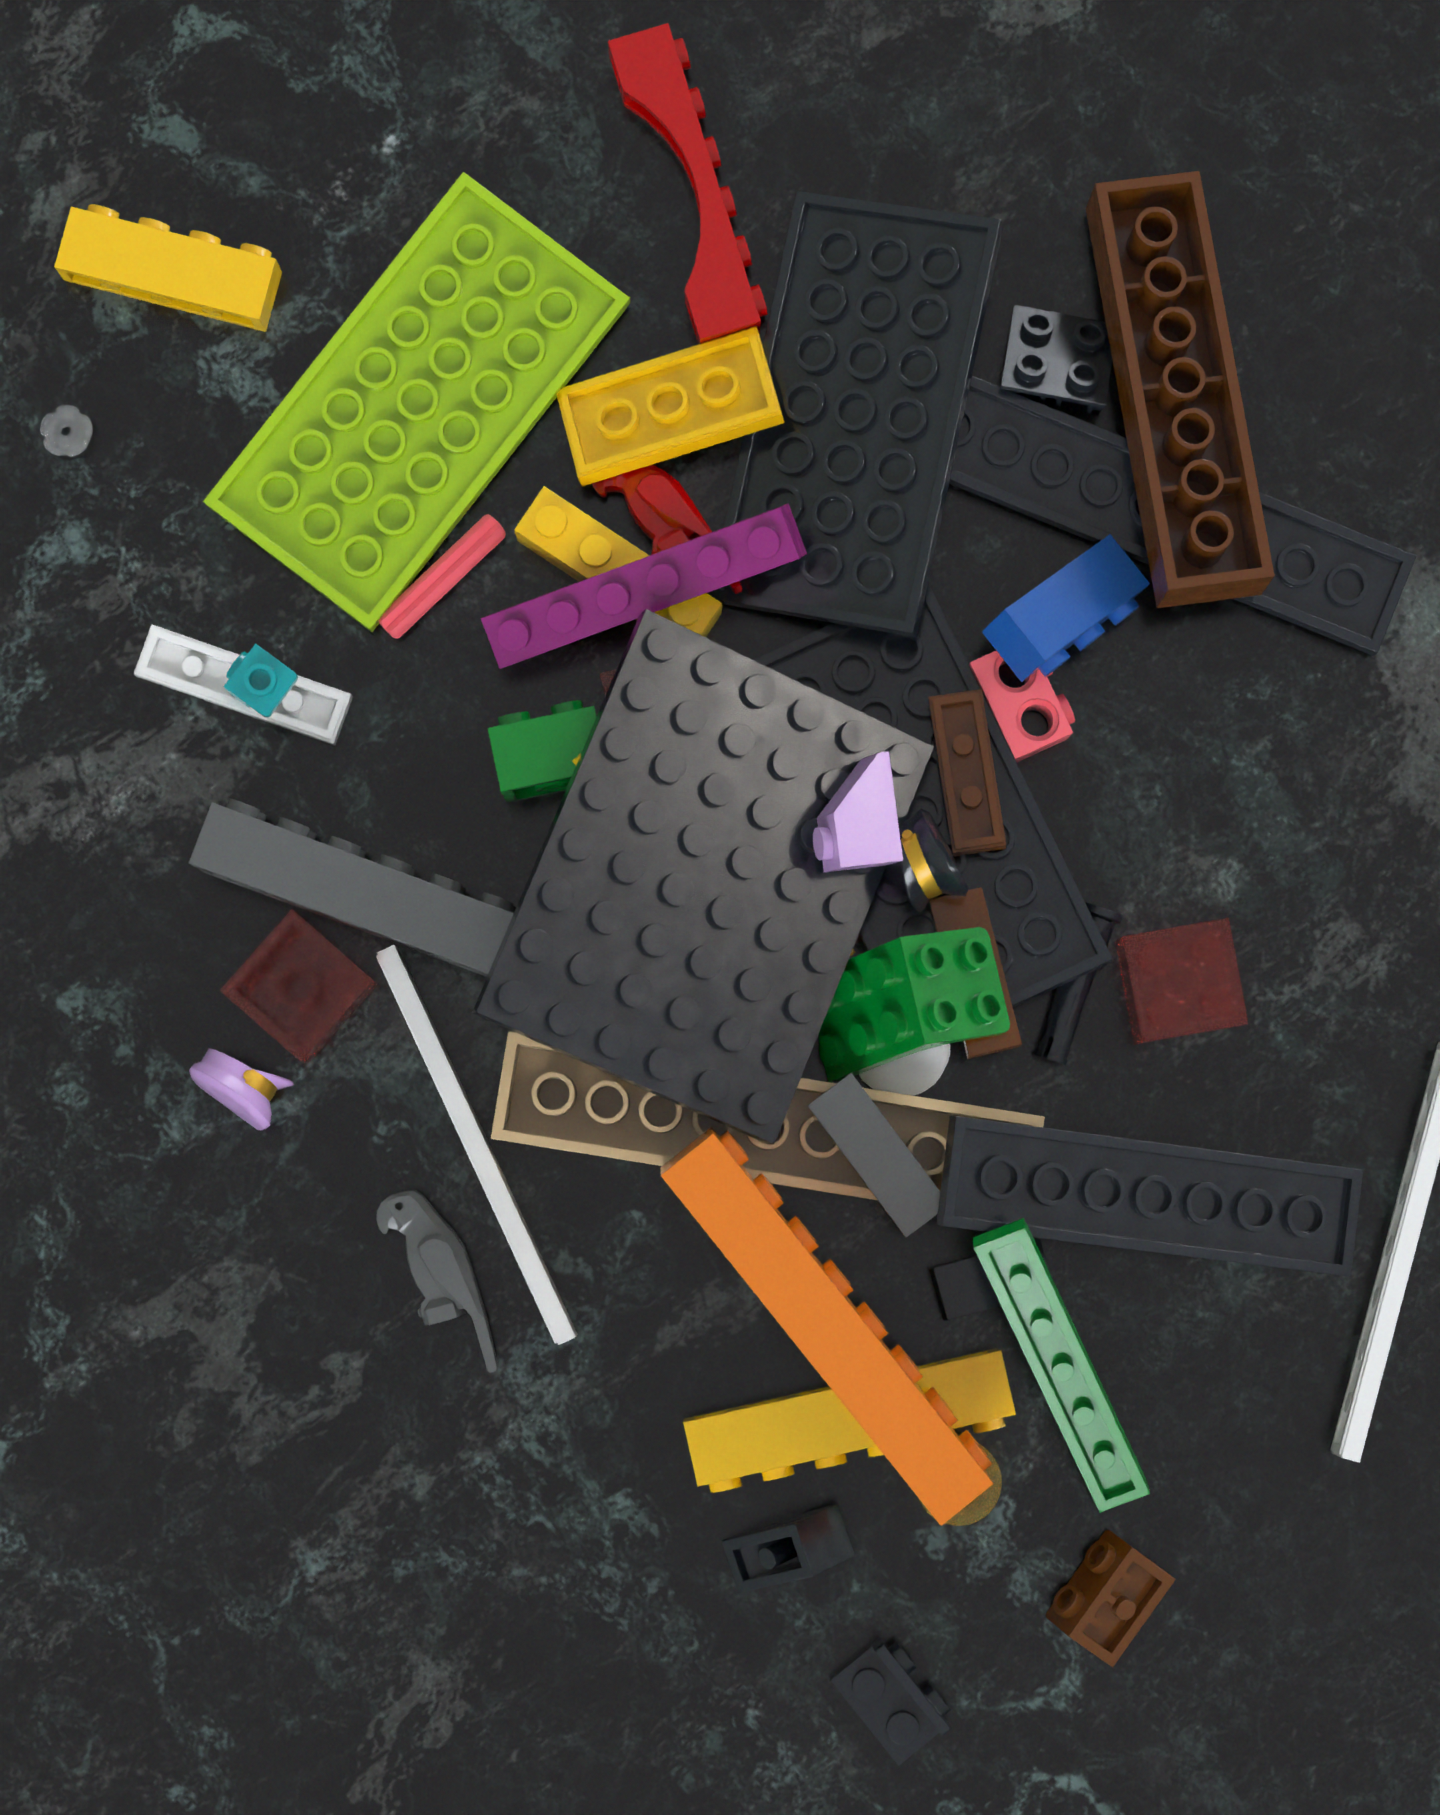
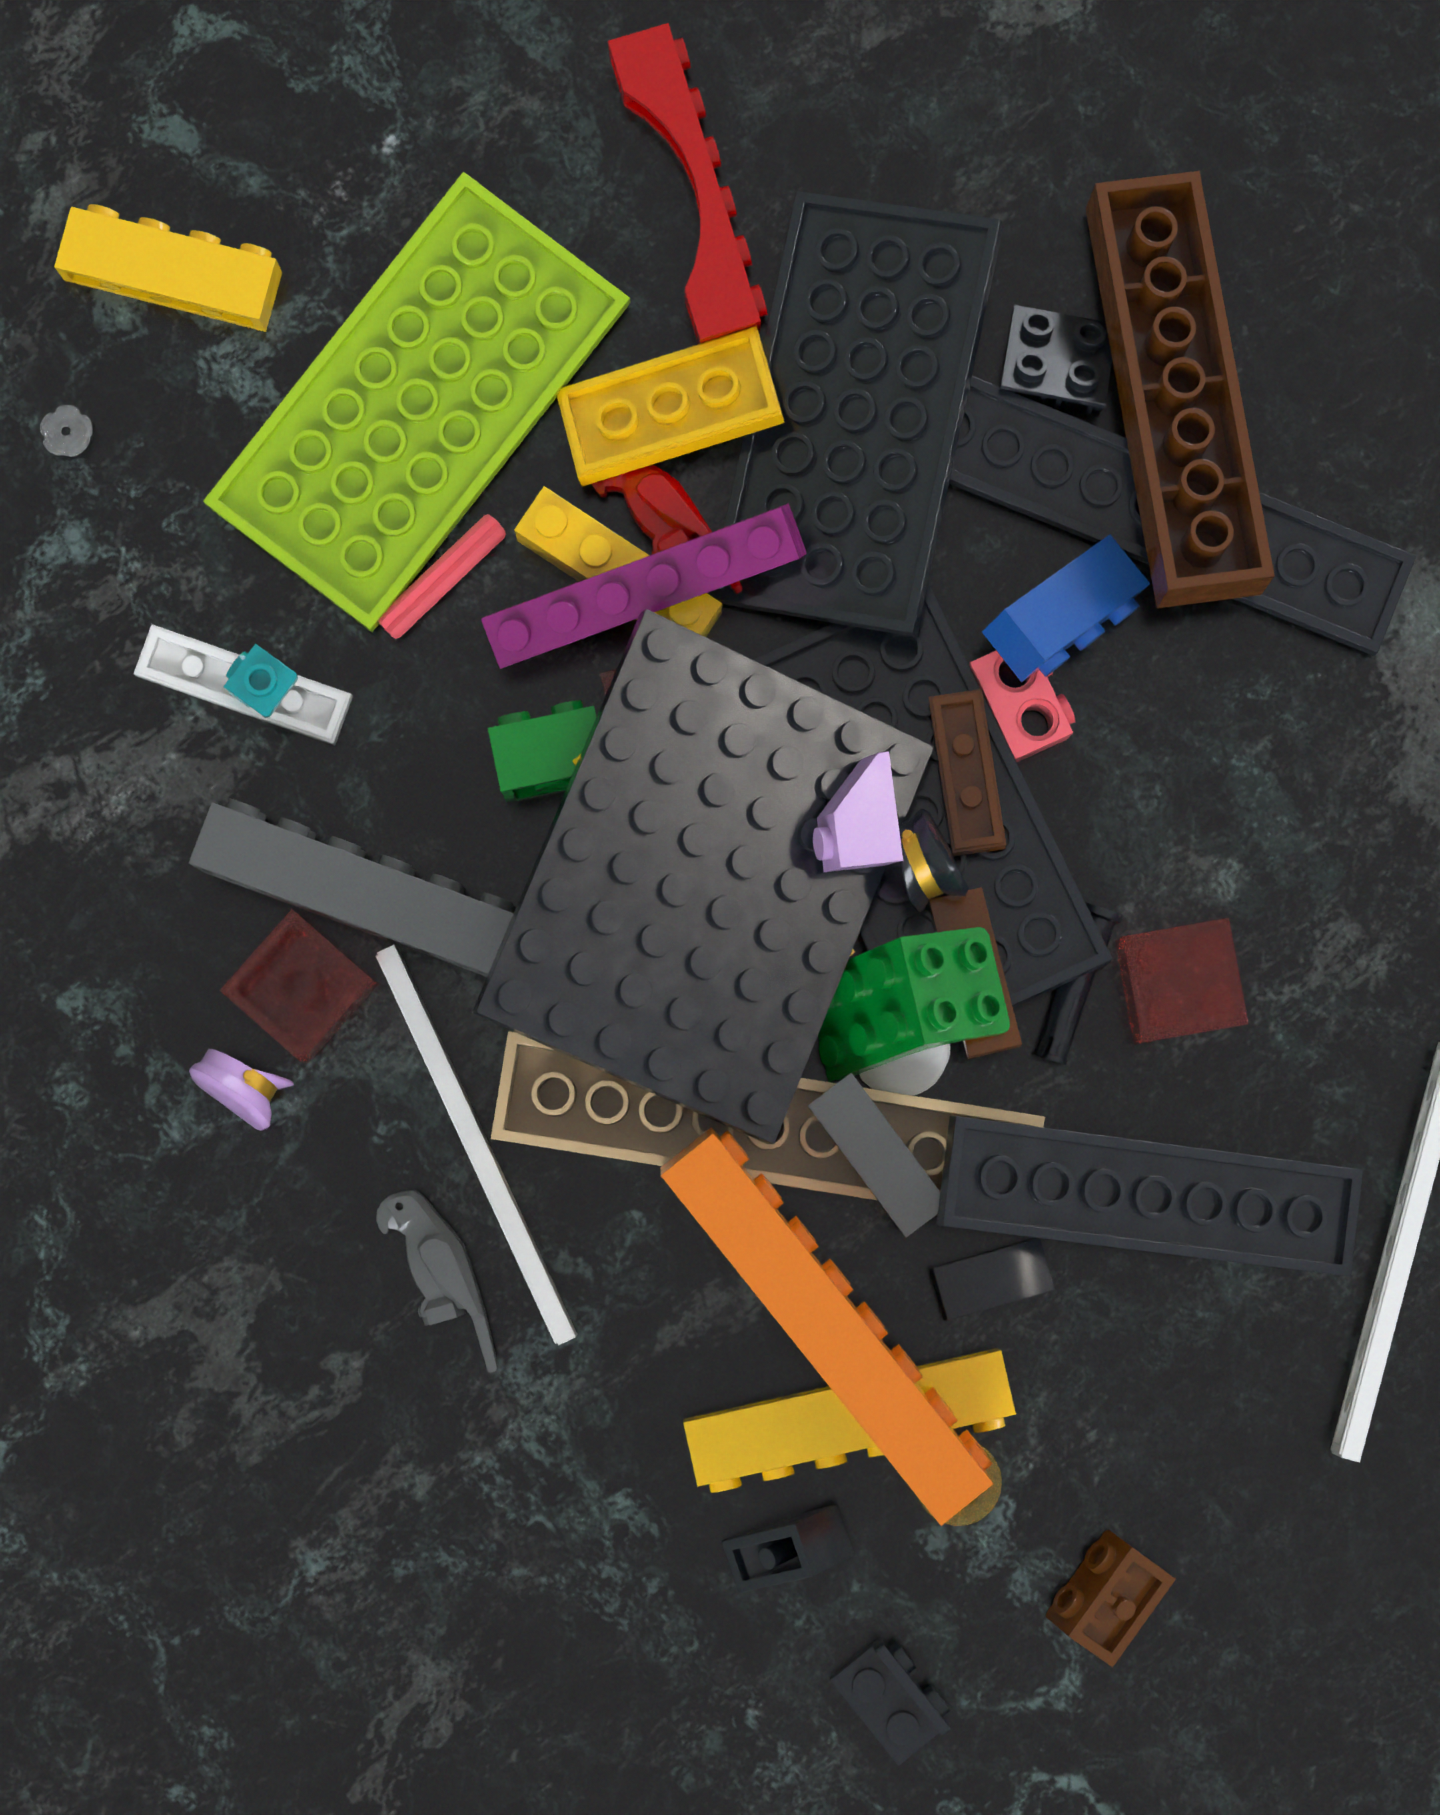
(1061, 1364): plate -> none

